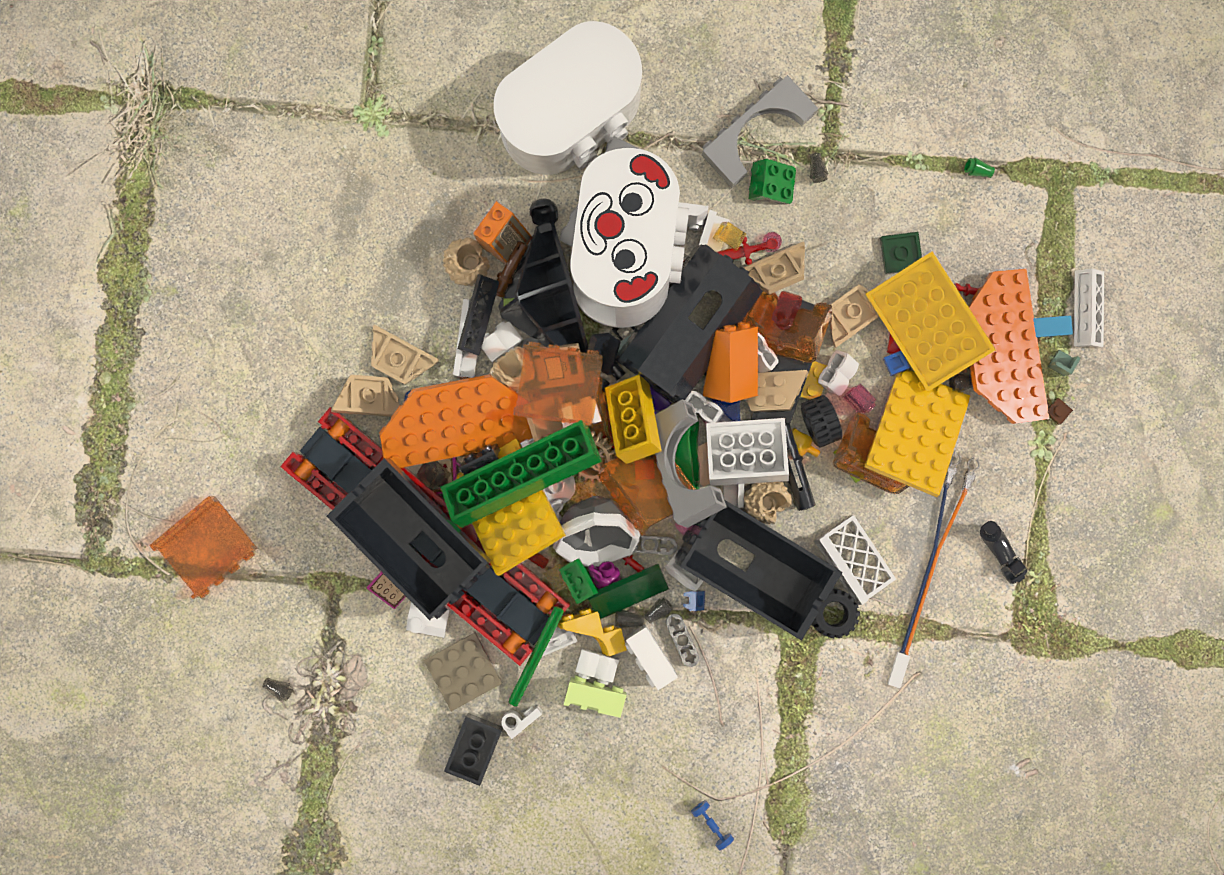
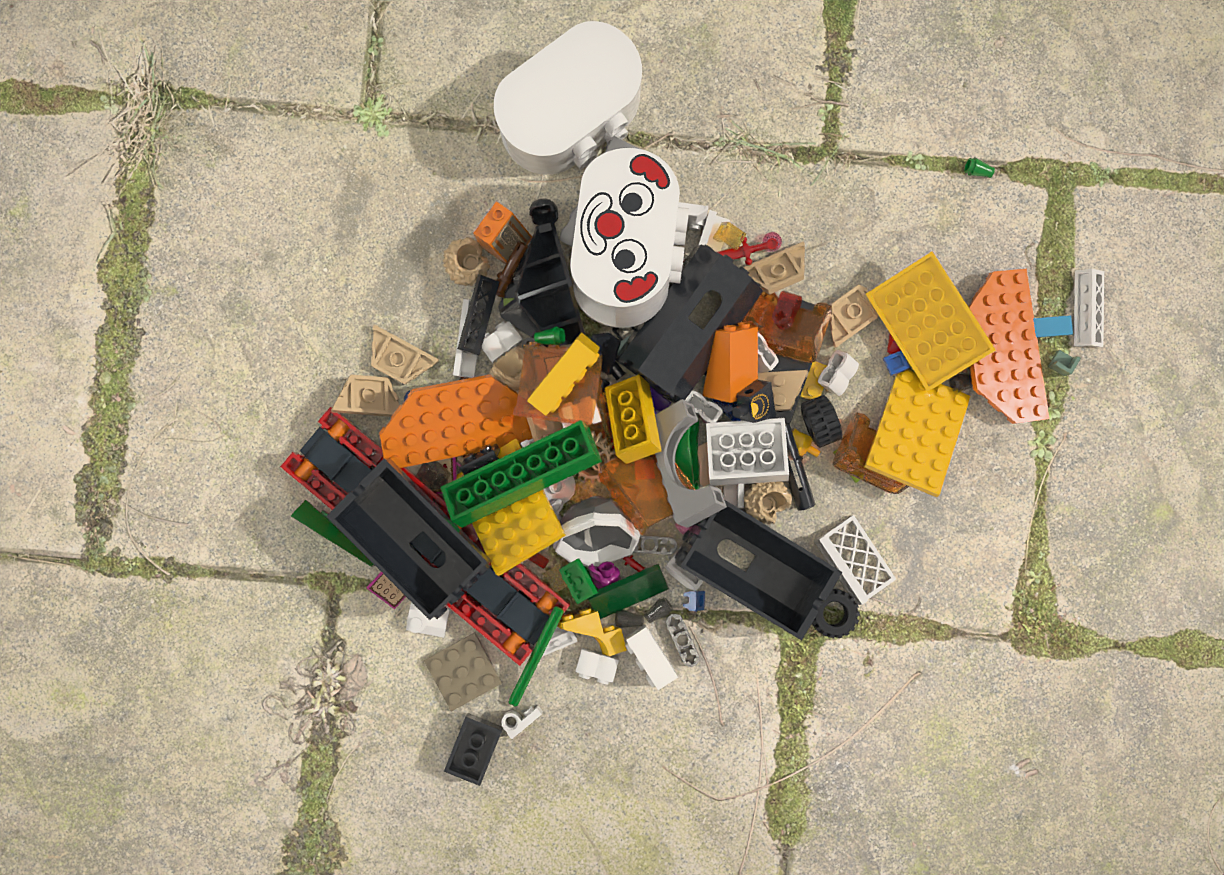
(205, 546): clear orange panel -> none
(279, 689): clear smoke cone -> none
(318, 522): none -> green wedge
(552, 336): none -> green cone
(560, 378): none -> yellow brick
(595, 696): yellowish green wedge -> none
(725, 840): blue wheel -> none
(755, 402): none -> black torso
(772, 181): green bracket -> none
(783, 99): light grey arch -> none
(818, 170): clear smoke cone -> none
(860, 399): clear pink brick -> none
(900, 251): dark green tile -> none
(901, 660): piece -> none
(967, 289): red piece -> none
(1003, 551): black piece -> none
(1059, 411): reddish brown plate -> none

